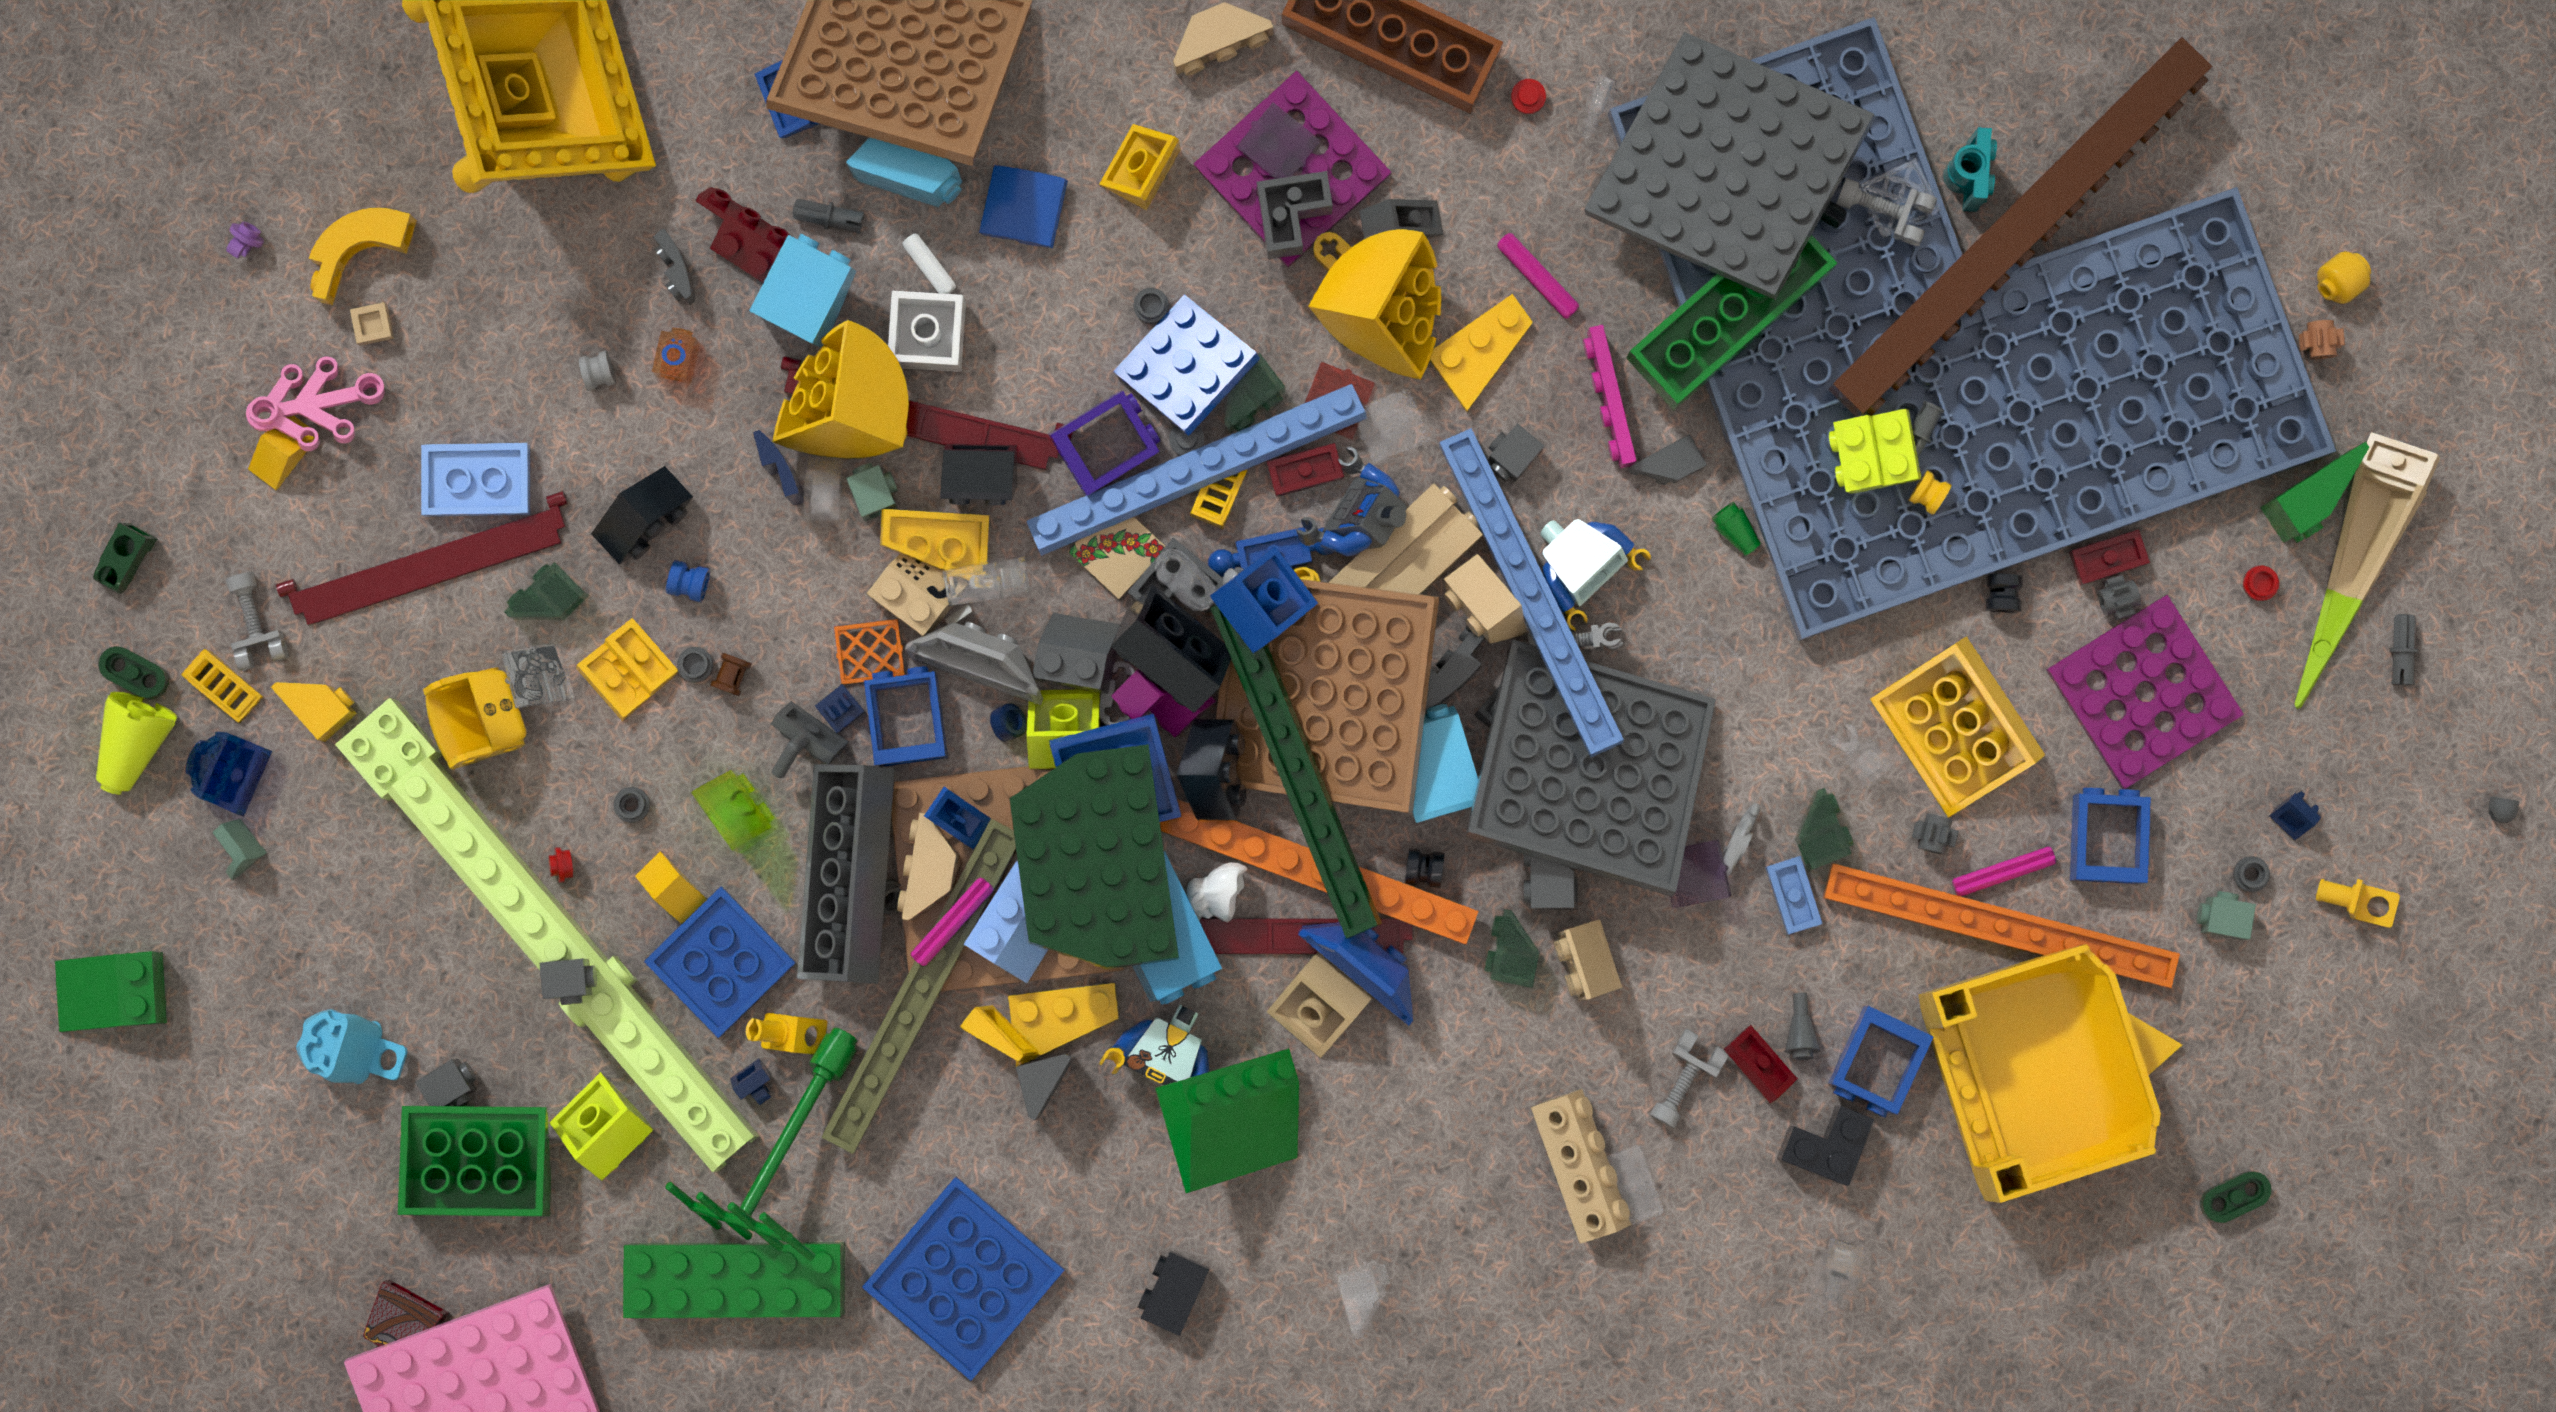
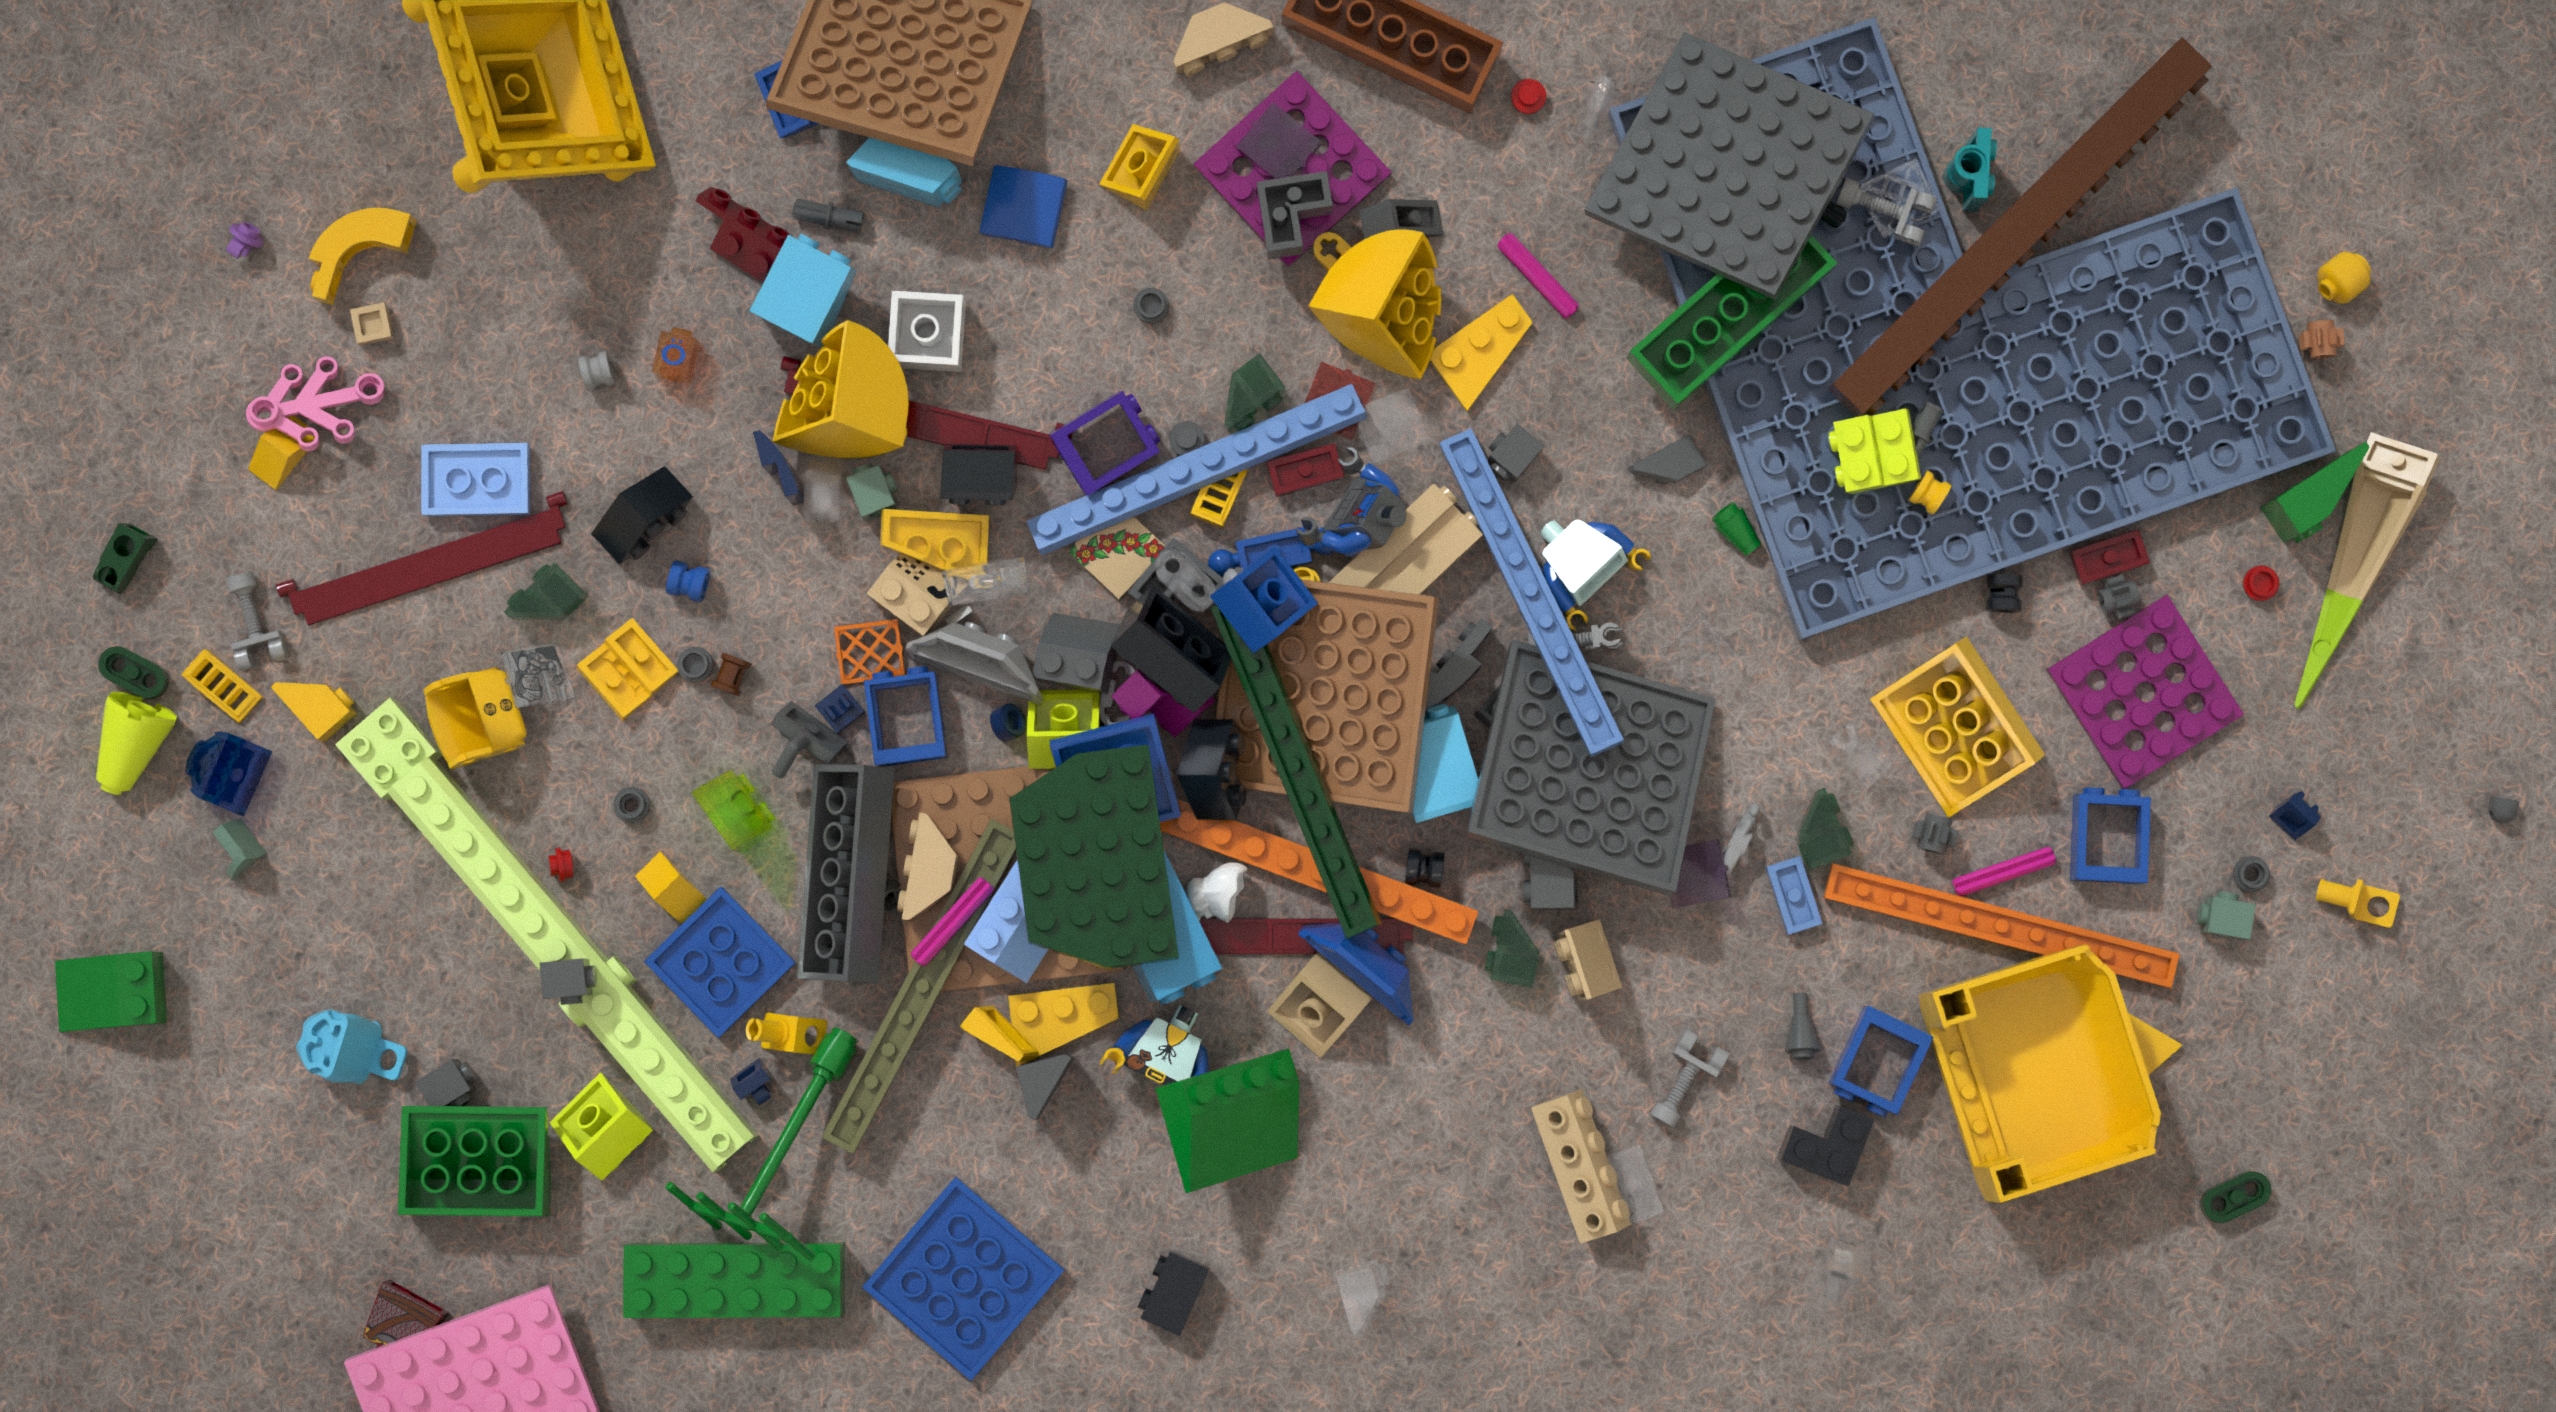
(678, 274): dark grey slope -> none
(928, 264): white axle -> none
(958, 817): blue slope -> none
(1186, 364): plate -> none
(1485, 601): tan slope -> none
(1605, 382): dark pink plate -> none
(1760, 1064): dark red plate -> none
(2404, 649): dark grey axle -> none

